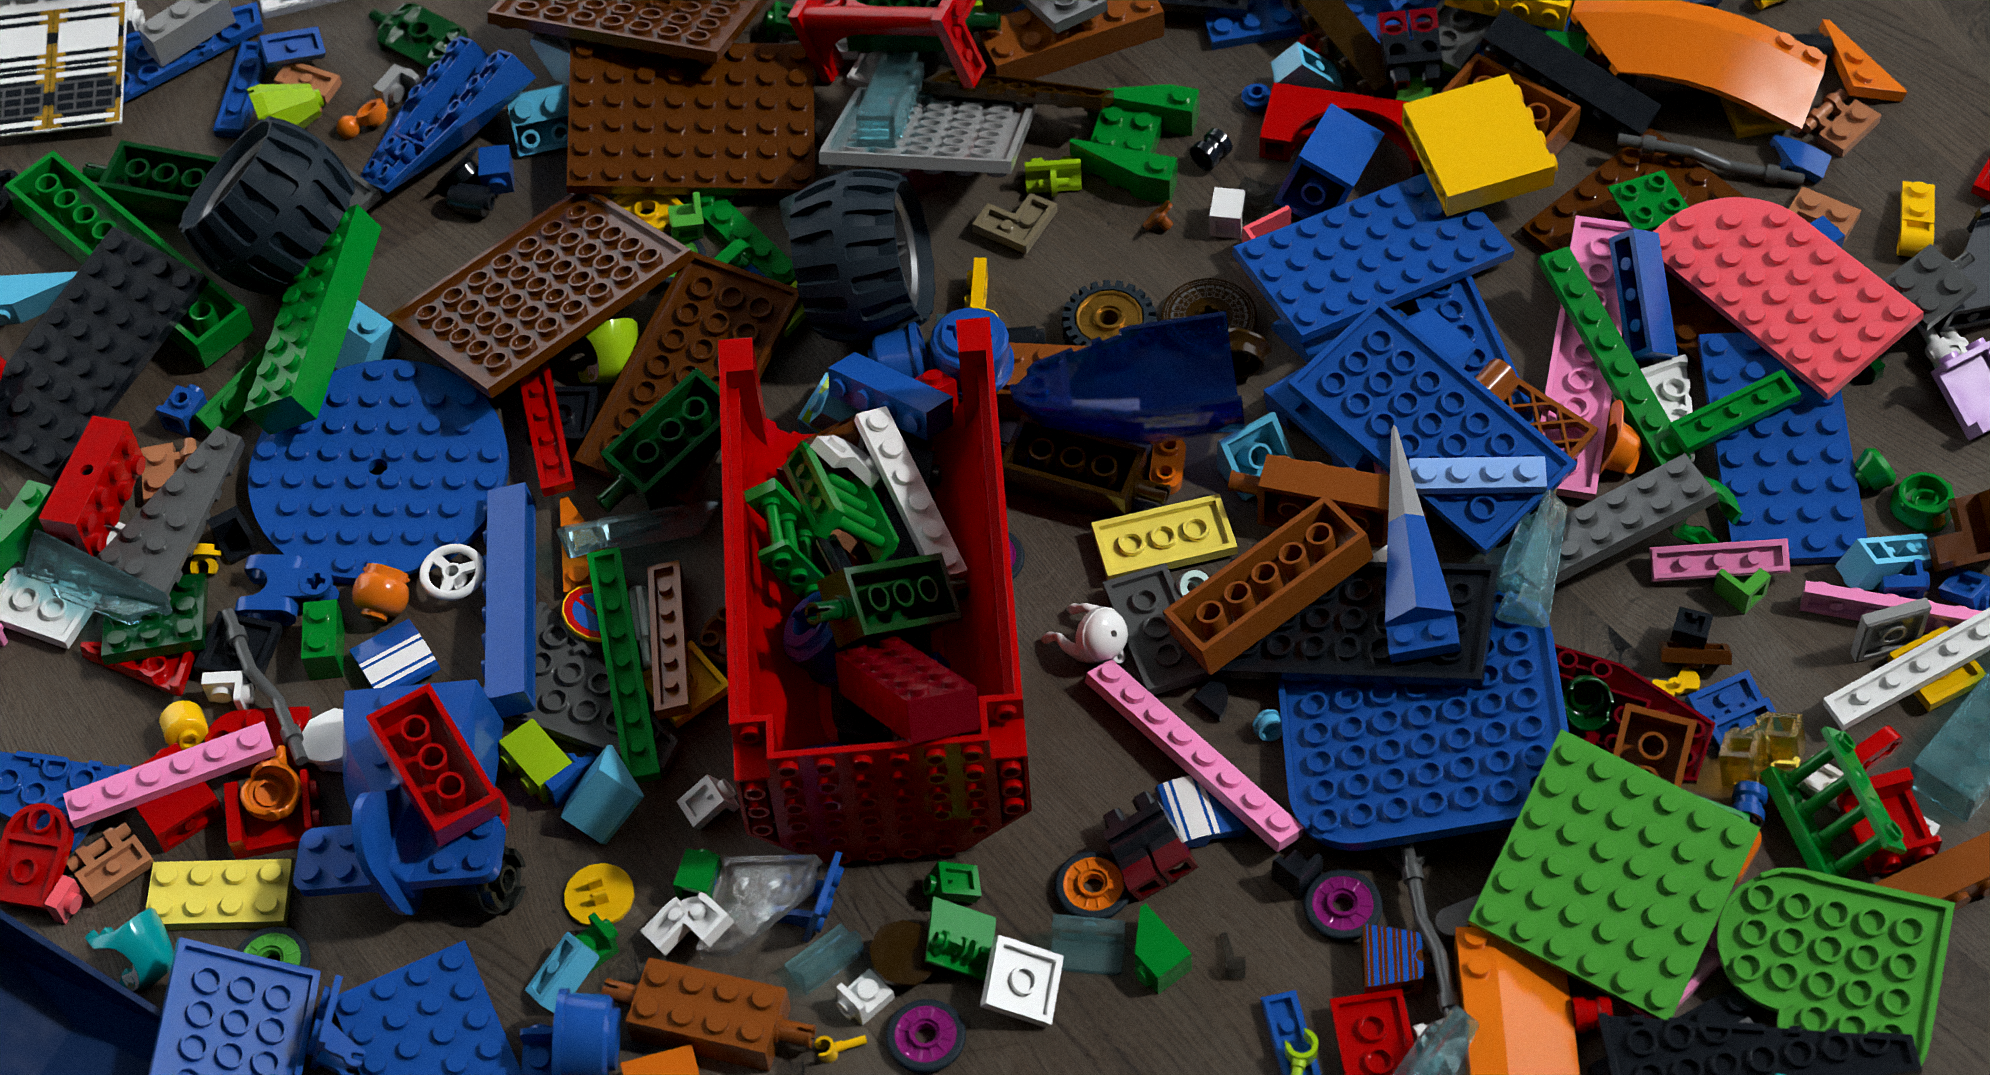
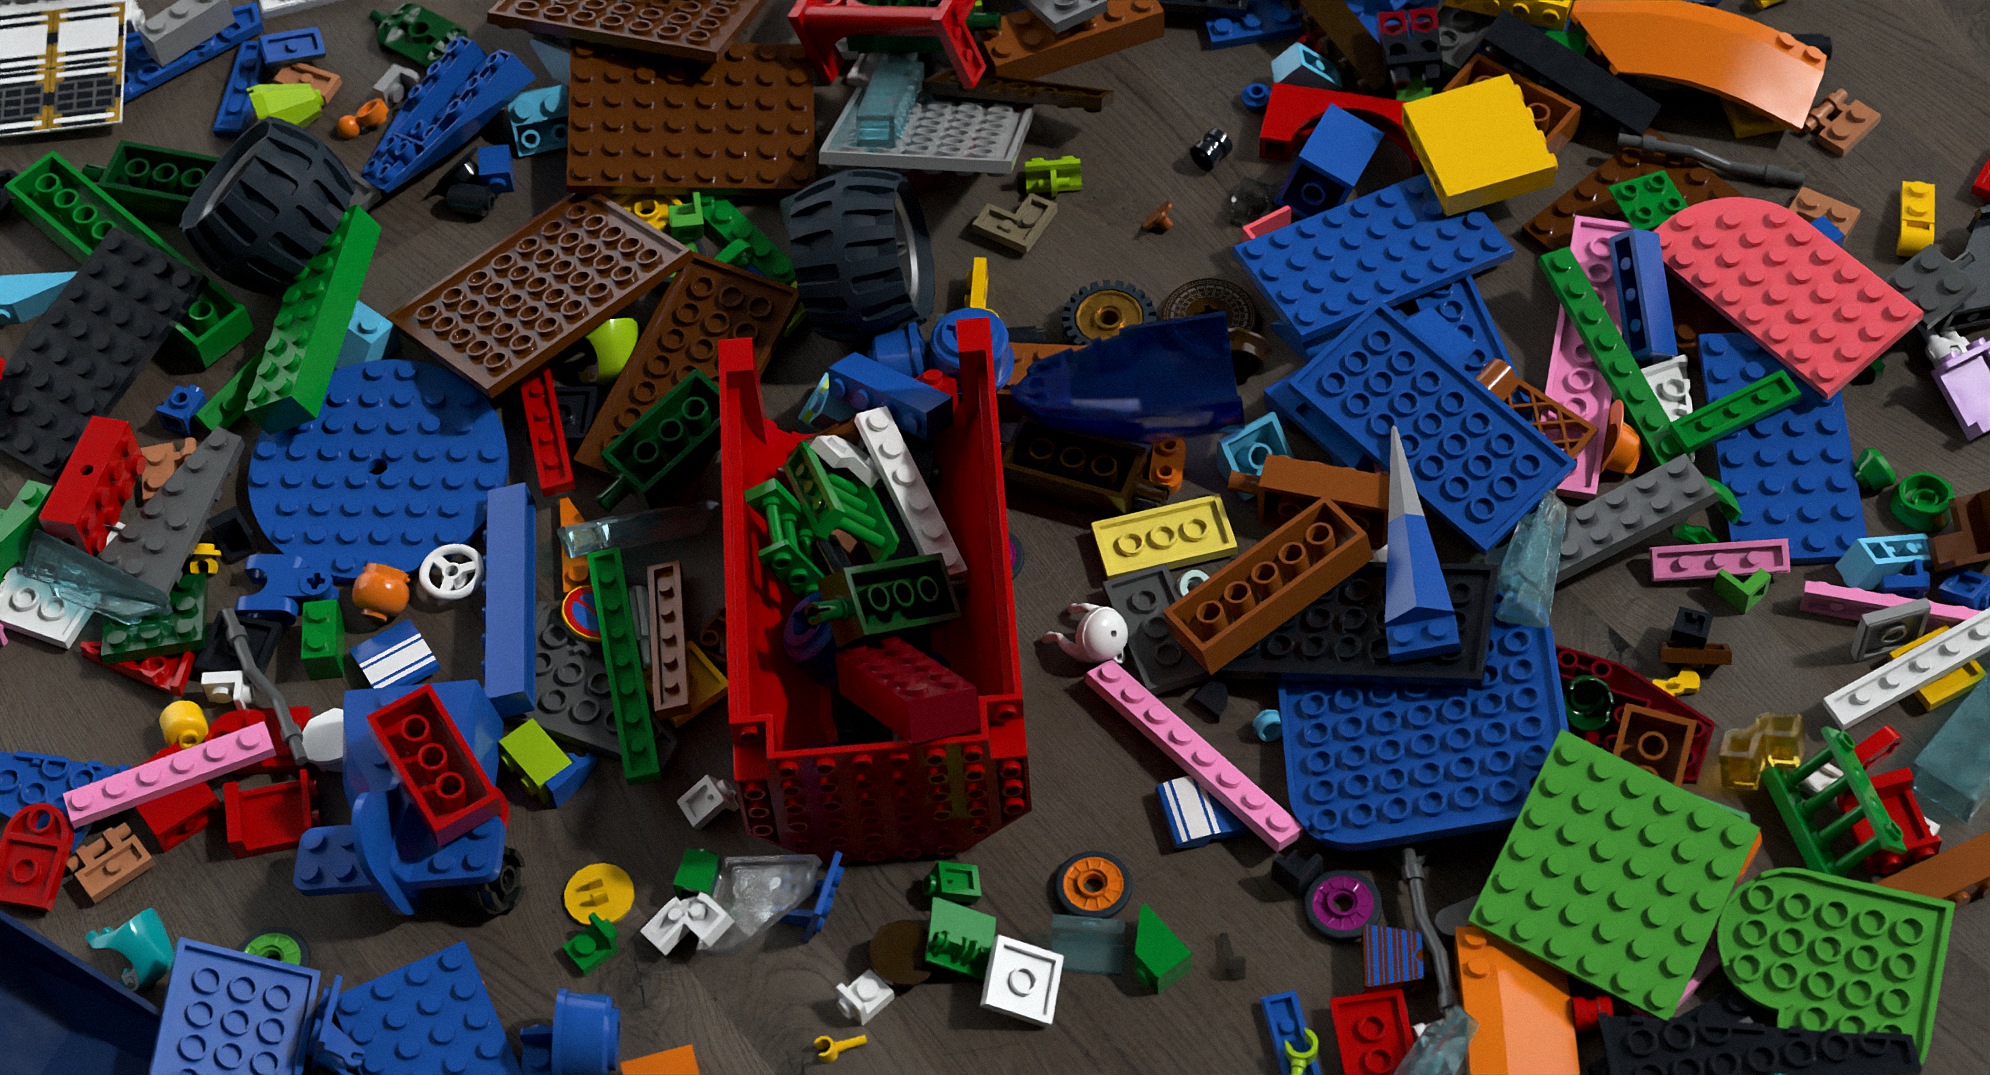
(64, 900): coral plate -> none
(221, 893): light yellow plate -> none
(272, 789): orange hair -> none
(564, 968): medium azure slope -> none
(603, 797): medium azure slope -> none
(713, 1011): dark orange brick -> none
(777, 20): green bracket -> none
(824, 958): clear light blue panel -> none
(925, 1056): wheel -> none
(1129, 134): green wedge -> none
(1140, 835): hips -> none
(1226, 212): white panel -> none
(1479, 475): light blue plate -> none
(1730, 704): blue slope -> none
(1751, 798): blue wheel -> none
(1801, 157): blue slope -> none
(1858, 70): orange wing -> none

